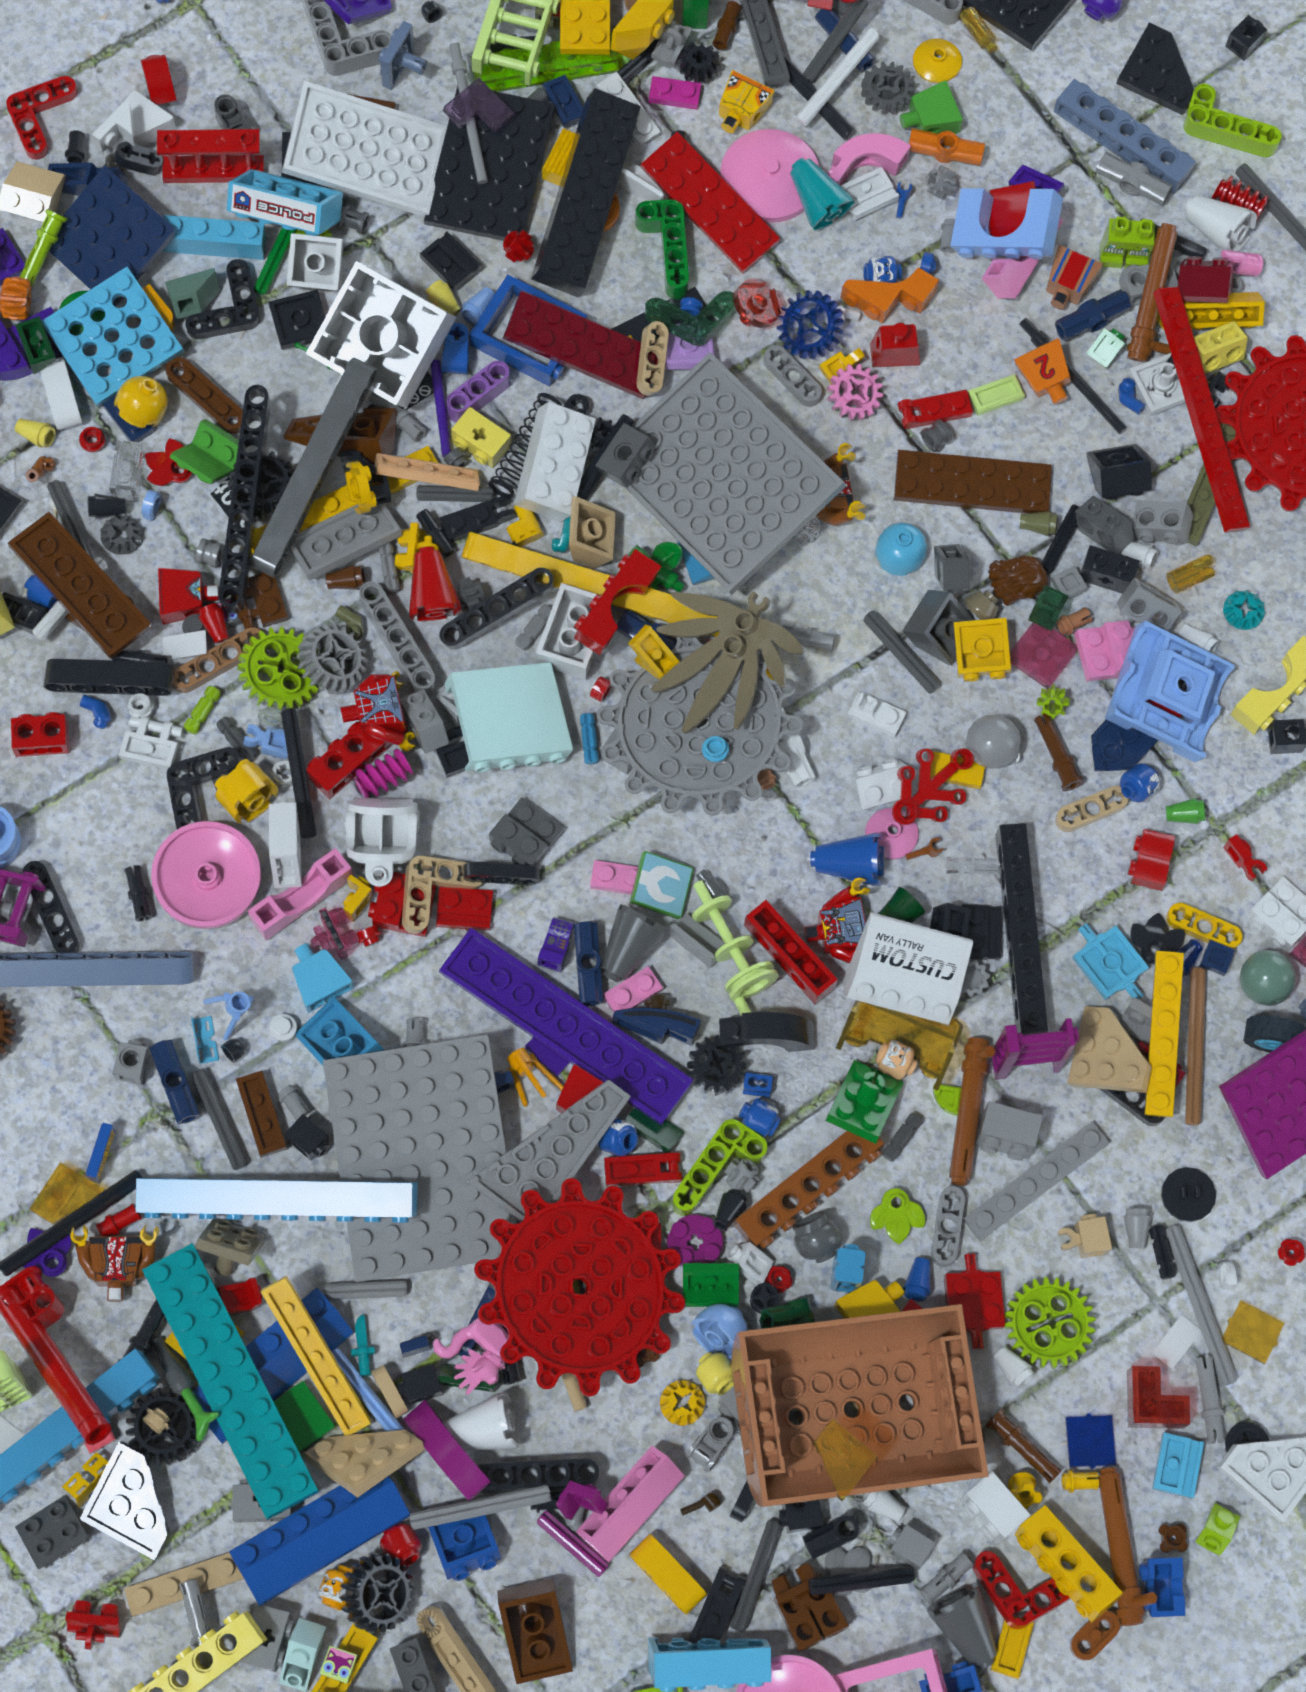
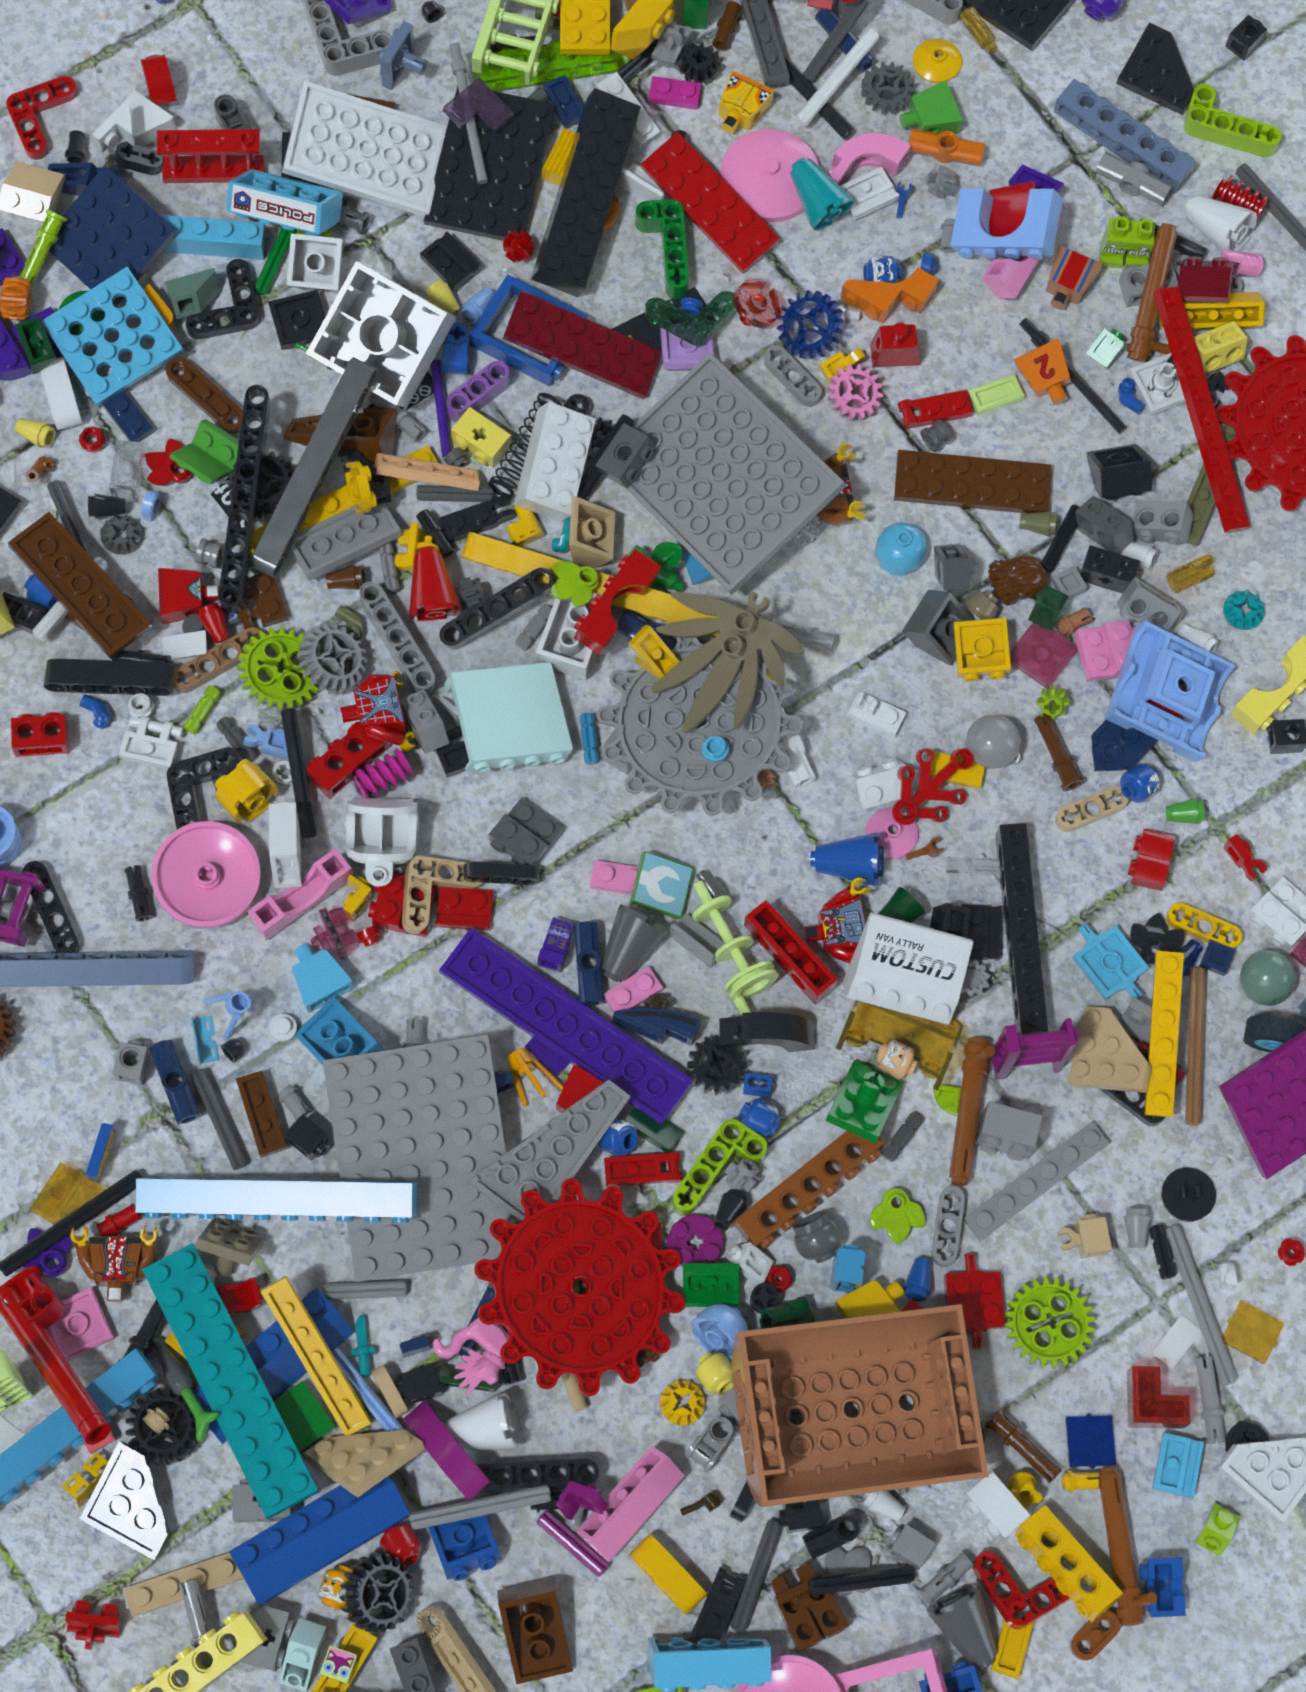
(52, 1532): dark grey hinge -> none
(81, 1325): none -> bright pink tile
(141, 401): yellow cylinder -> none
(570, 583): none -> lime plate
(600, 689): red axle -> none
(645, 366): tan beam -> none
(843, 1457): clear yellow wing -> none
(901, 652): dark grey axle -> none
(1015, 1368): white cone -> none
(1092, 315): dark blue piece -> none
(1179, 1532): reddish brown plate -> none

